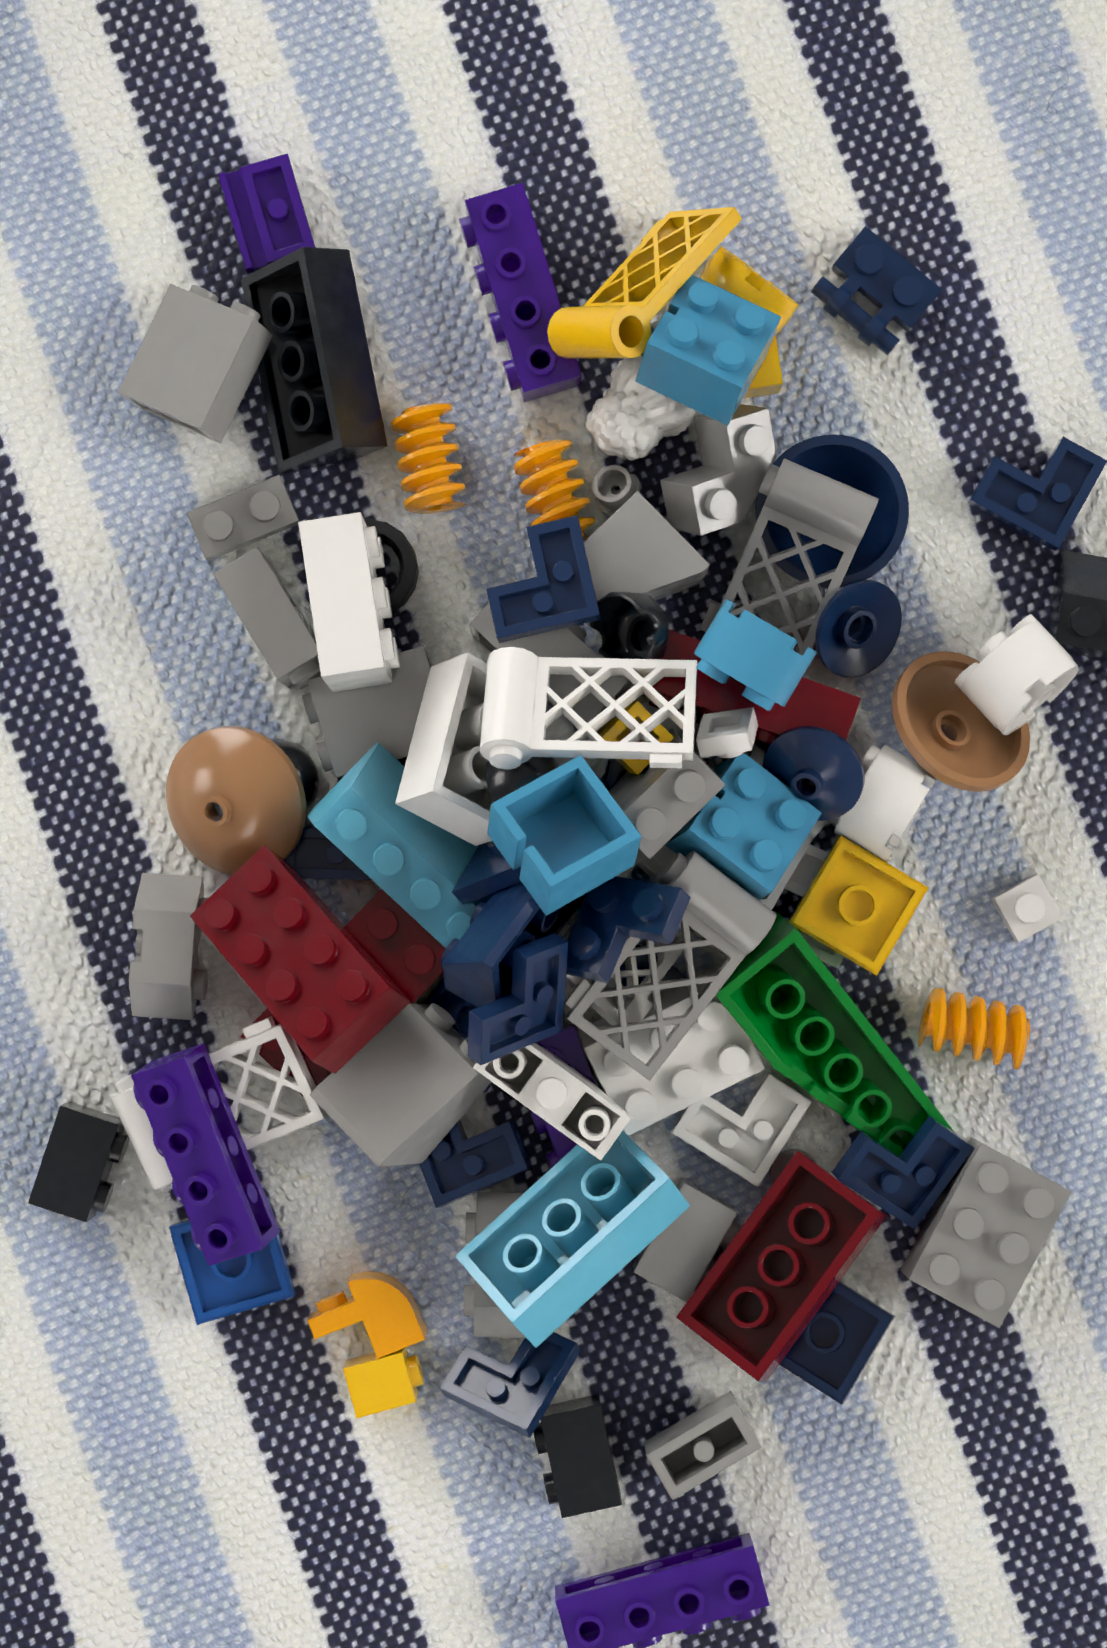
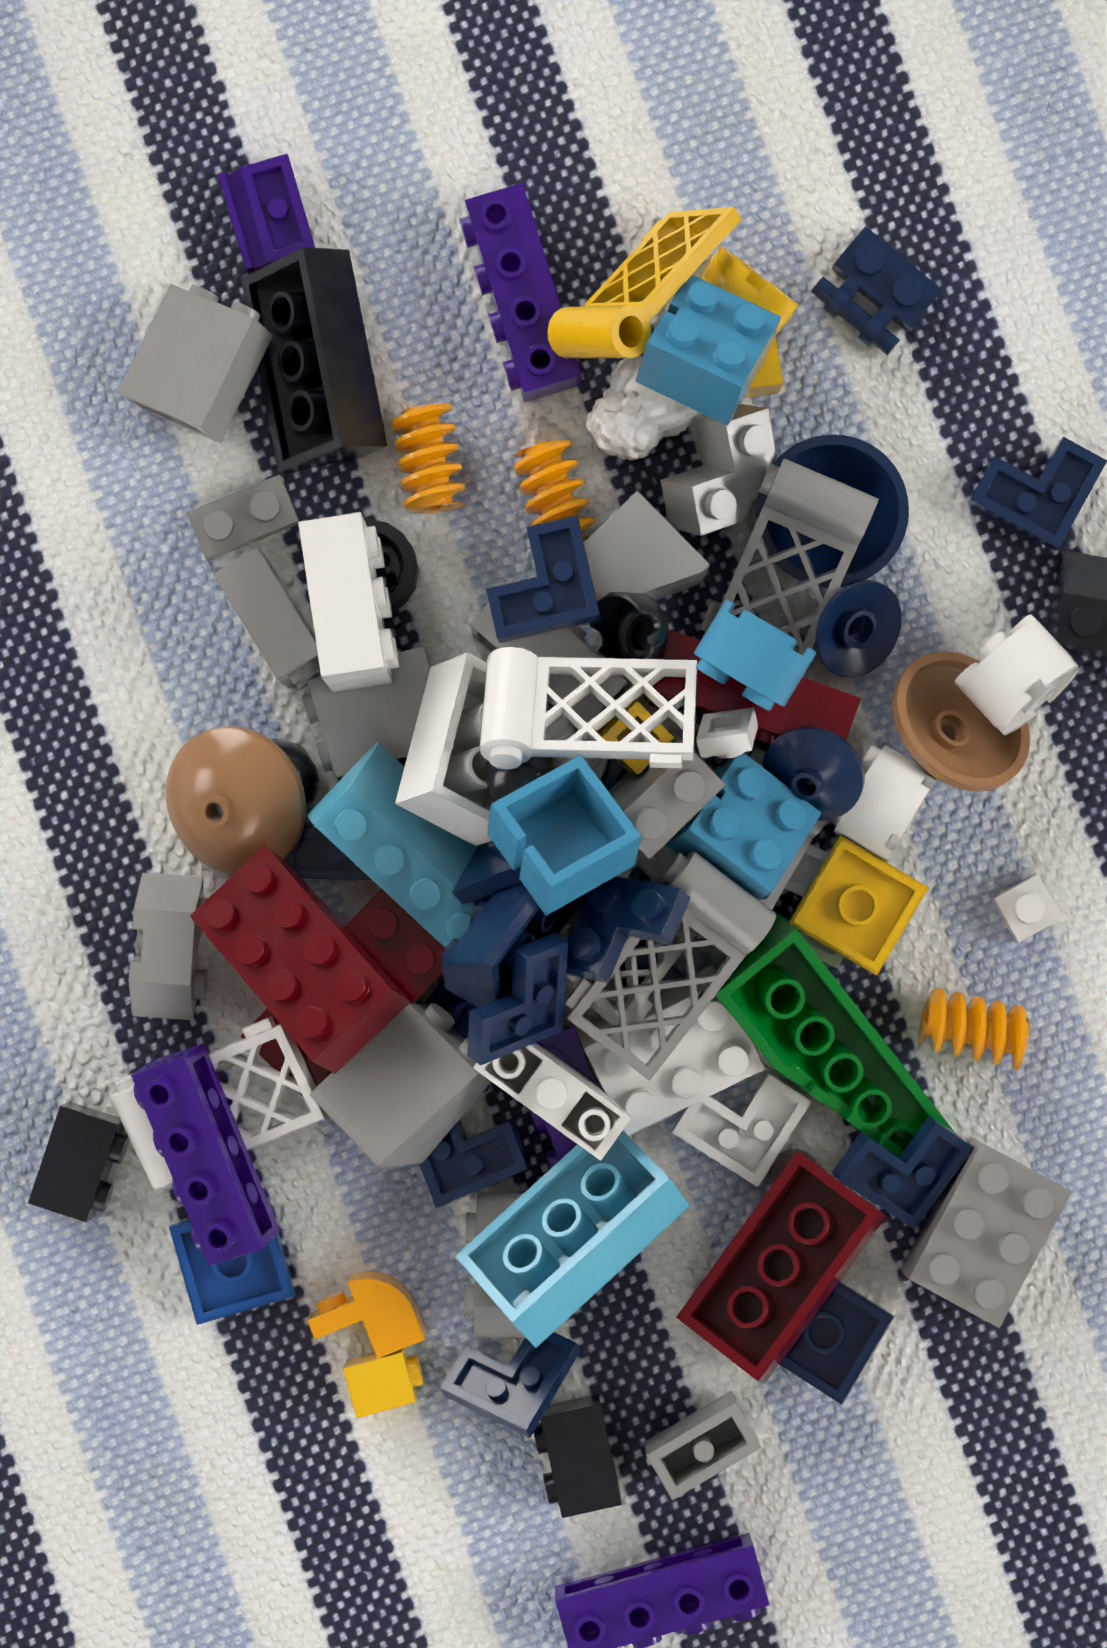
(607, 480): light grey plate -> none
(682, 1252): light grey brick -> none

